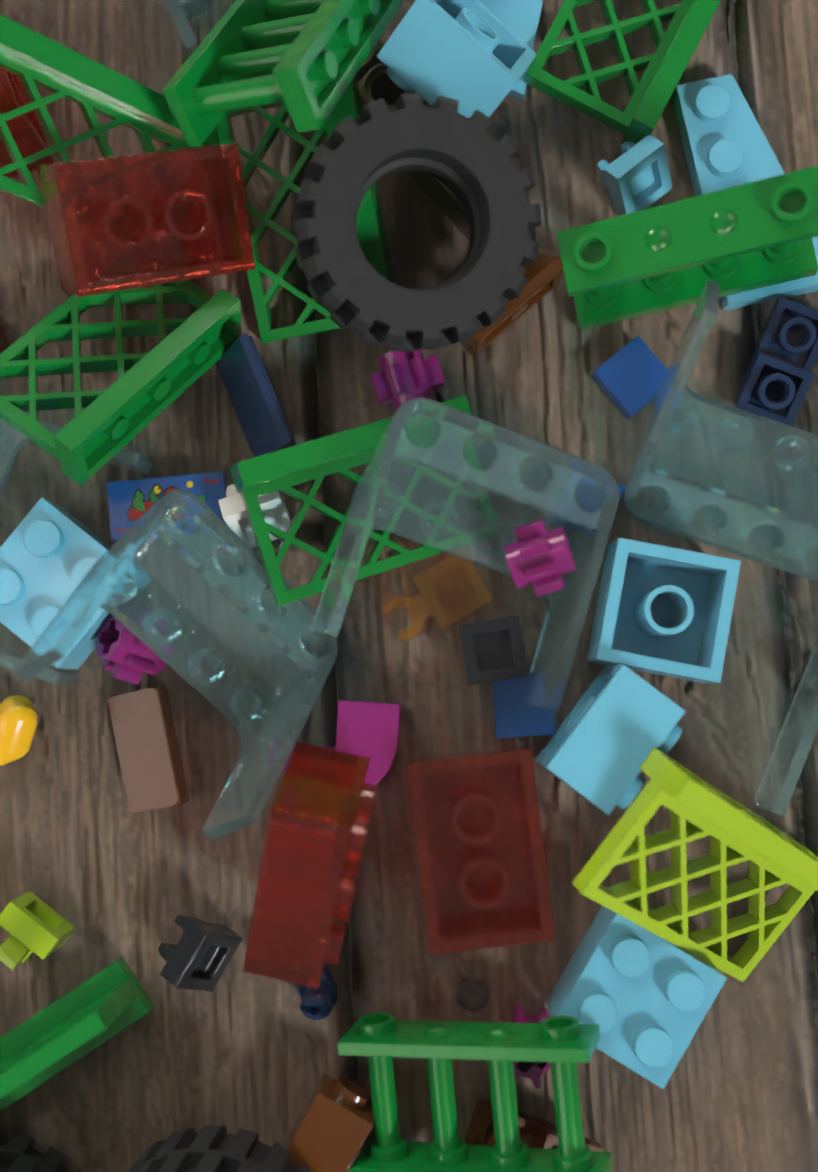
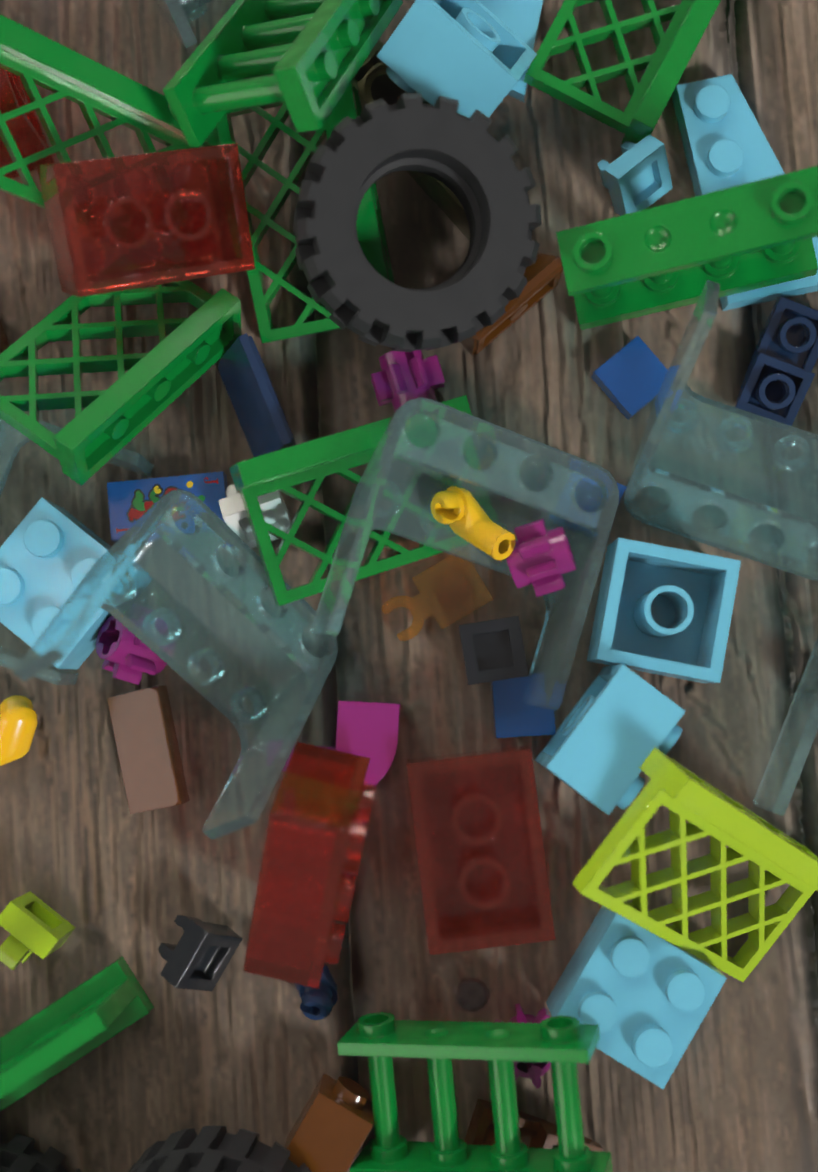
(471, 523): none -> yellow arm

